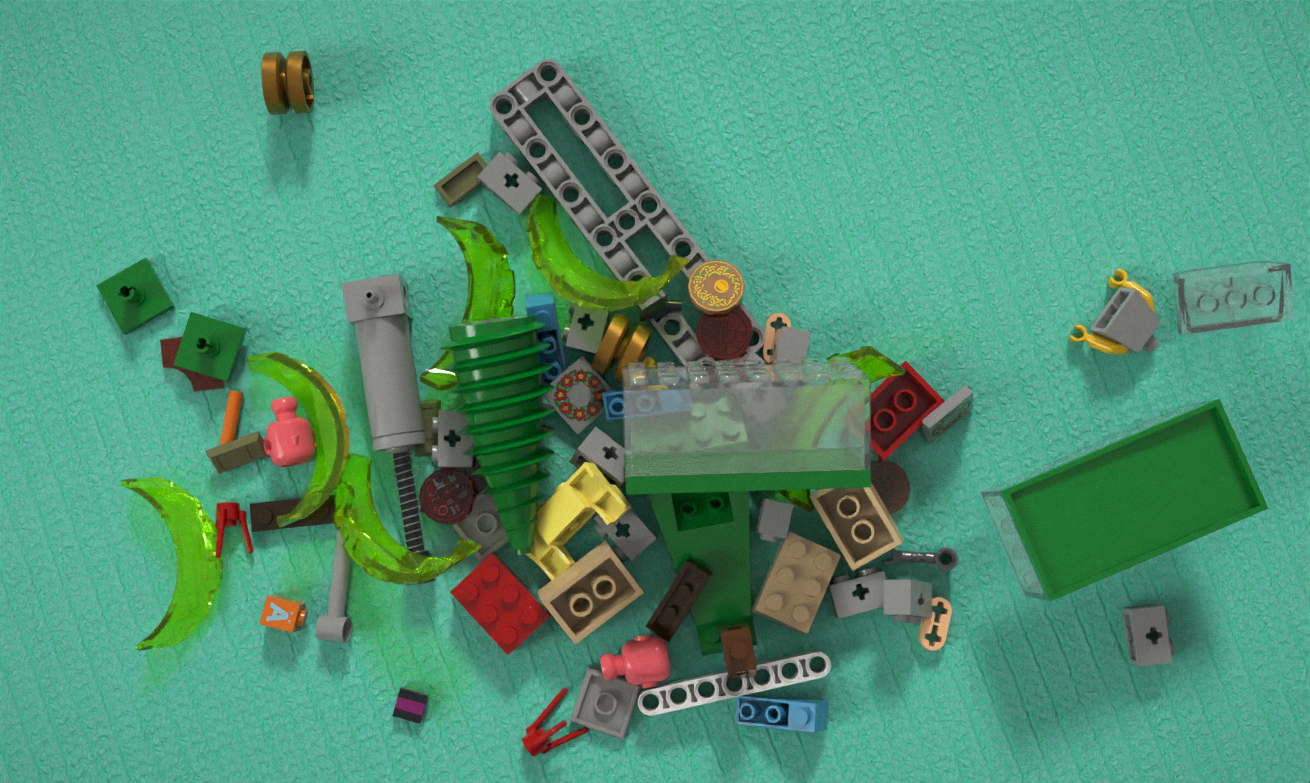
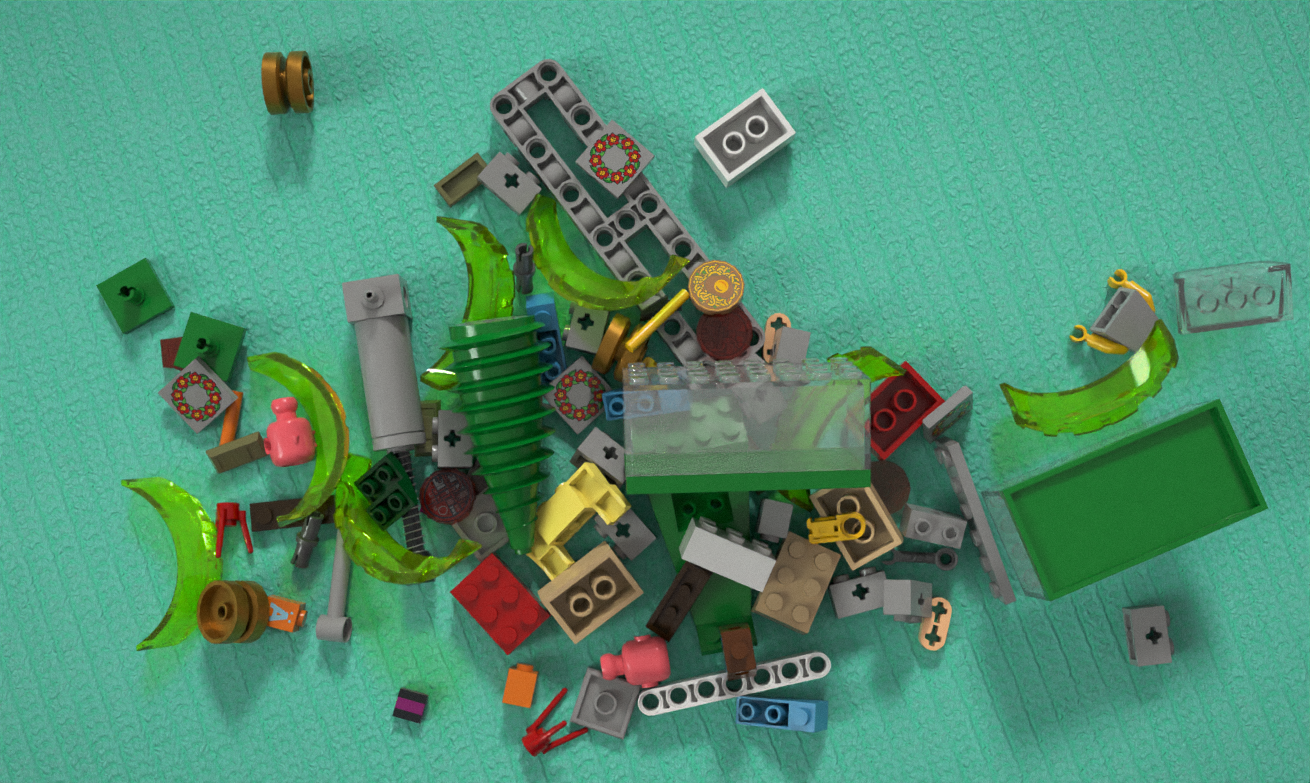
(198, 394): none -> tile
(232, 611): none -> pearl gold wheel
(307, 540): none -> dark grey pin
(387, 490): none -> dark green slope
(520, 685): none -> orange brick
(524, 268): none -> dark grey pin
(615, 159): none -> tile
(653, 324): none -> yellow bar
(727, 553): none -> white brick
(744, 138): none -> white brick
(833, 529): none -> yellow piece
(932, 525): none -> light grey brick
(951, 455): none -> light grey wing
(1102, 401): none -> clear neon green windscreen

